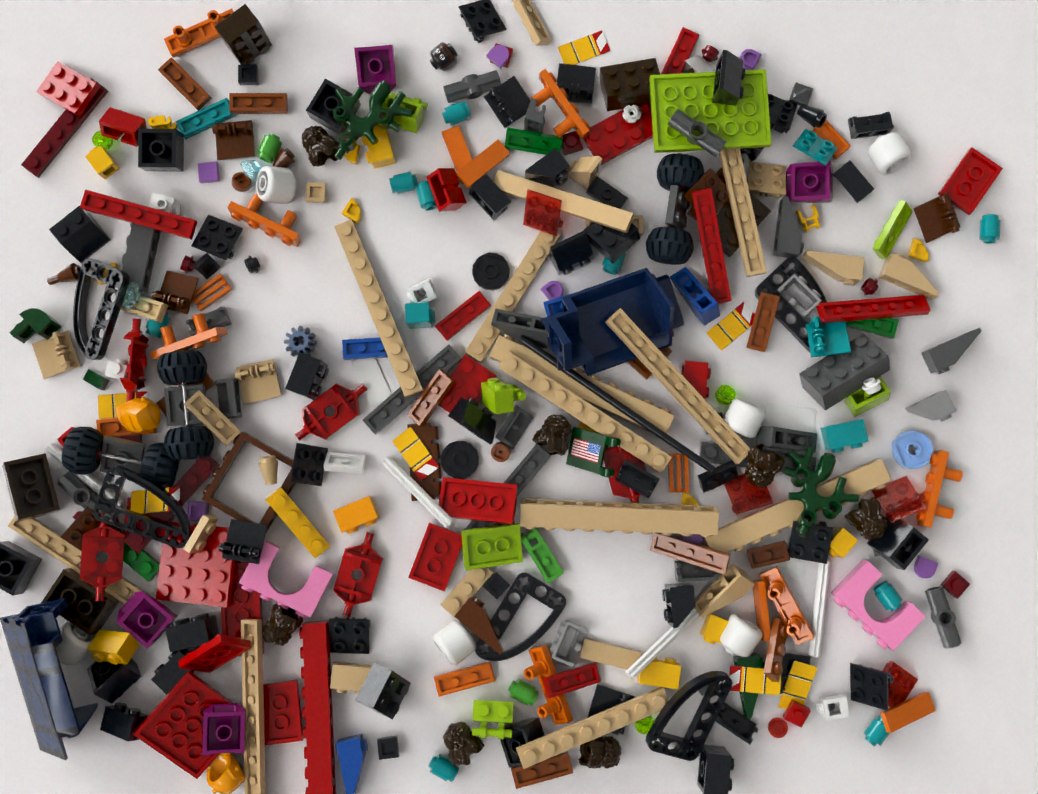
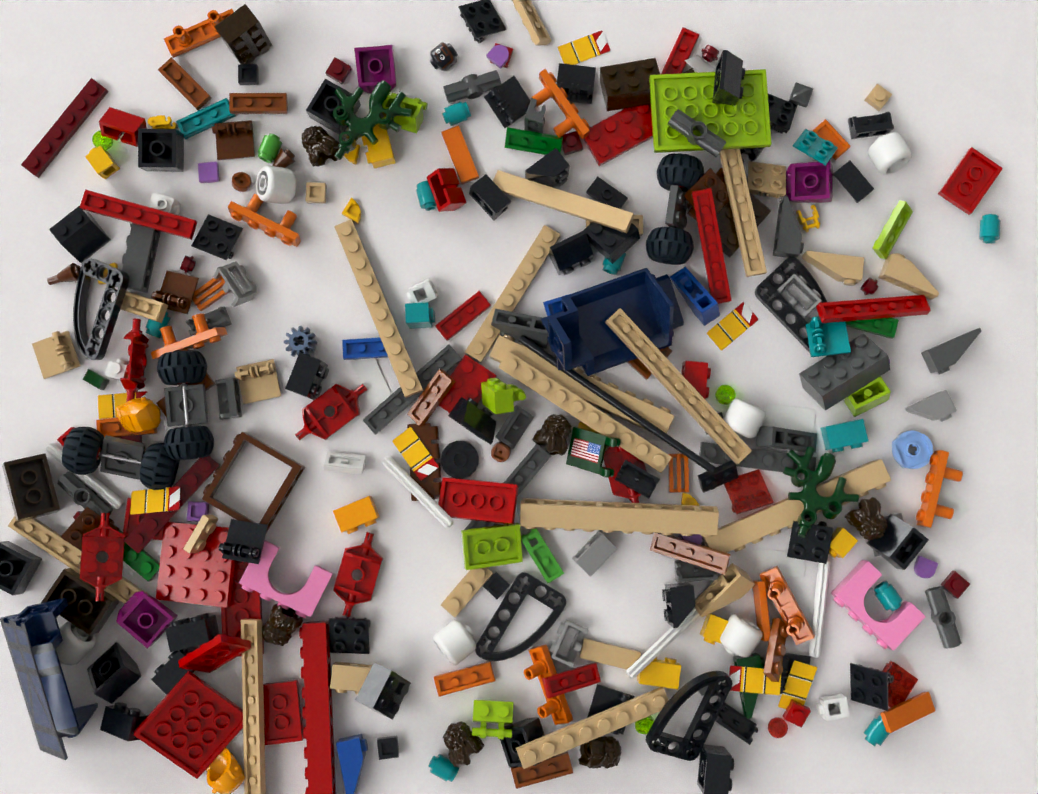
(34, 322): dark green brick -> none
(68, 89): plate -> none
(113, 647): yellow brick -> none
(132, 295): clear light blue plate -> none
(133, 517): black beam -> none
(206, 266): black plate -> none
(212, 417): tan plate -> none
(223, 729): magenta slope -> none
(237, 282): none -> light grey window
(251, 168): clear light blue plate -> none
(252, 264): black plate -> none
(269, 469): tan cone -> none
(297, 522): yellow plate -> none
(308, 464): black hinge -> none
(338, 70): none -> dark red plate
(403, 182): teal brick -> none
(436, 557): red plate -> none
(476, 618): reddish brown slope -> none
(482, 163): orange tile -> none
(491, 271): black tile -> none
(523, 692): bright green brick -> none
(542, 212): clear red hinge -> none
(552, 290): medium lavender tile -> none
(585, 170): tan slope -> none
(594, 553): none -> light grey hinge
(631, 118): white plate -> none
(750, 58): medium lavender tile -> none
(762, 466): dark brown hair -> none
(763, 322): dark orange plate -> none
(768, 554): reddish brown plate -> none
(811, 115): black cone -> none
(871, 385): white plate -> none
(878, 97): none -> tan plate
(899, 499): clear red hinge -> none
(918, 251): yellow tile -> none
(937, 217): reddish brown hinge -> none

